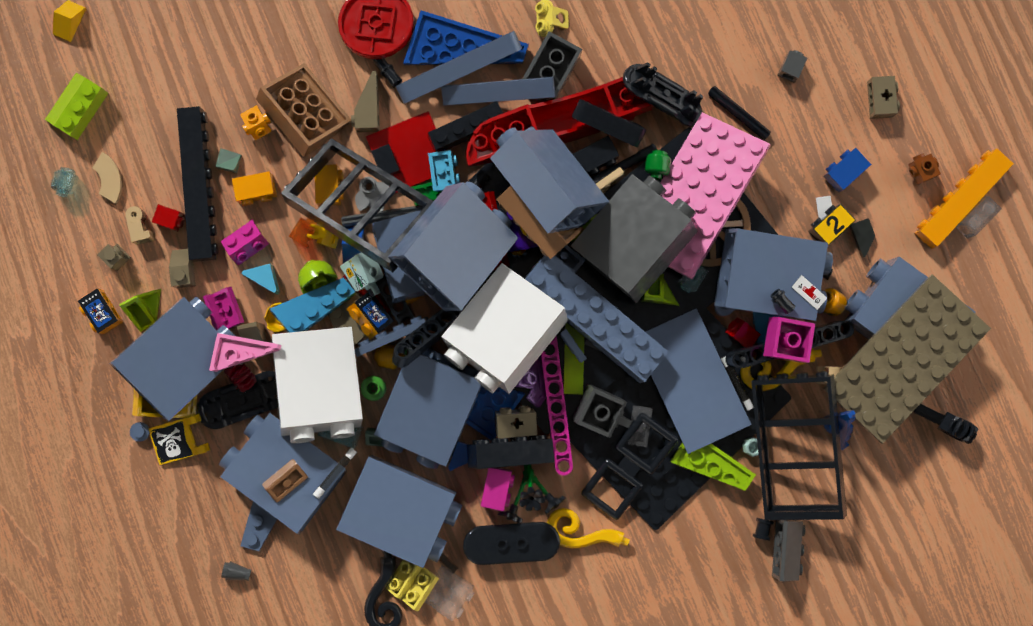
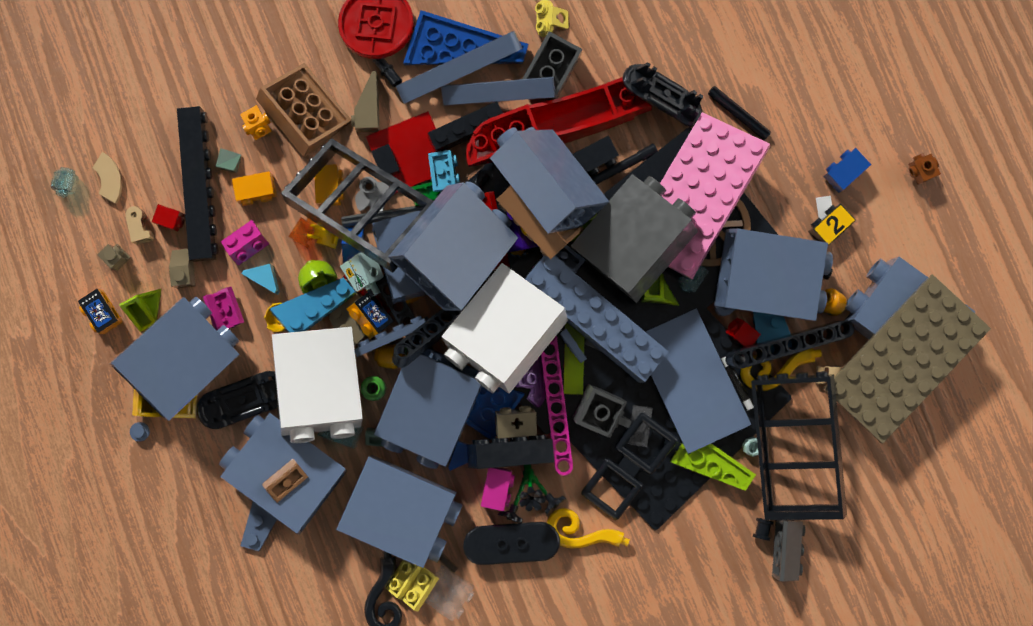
(67, 19): yellow slope -> none
(76, 106): lime slope -> none
(175, 440): flag -> none
(233, 571): dark grey cone -> none
(235, 350): bright pink wing -> none
(241, 377): dark red gear -> none
(253, 331): dark tan slope -> none
(334, 473): clear smoke bar -> none
(609, 123): black beam -> none
(610, 180): tan tile -> none
(658, 164): green head -> none
(784, 303): black pin -> none
(789, 339): dark pink brick -> none
(792, 66): dark grey brick -> none
(809, 292): white sticker -> none
(845, 426): blue wing -> none
(863, 235): pearl dark grey tile -> none
(877, 104): dark tan brick -> none
(950, 424): black gear -> none
(963, 198): light orange brick -> none
(978, 217): clear brick -> none

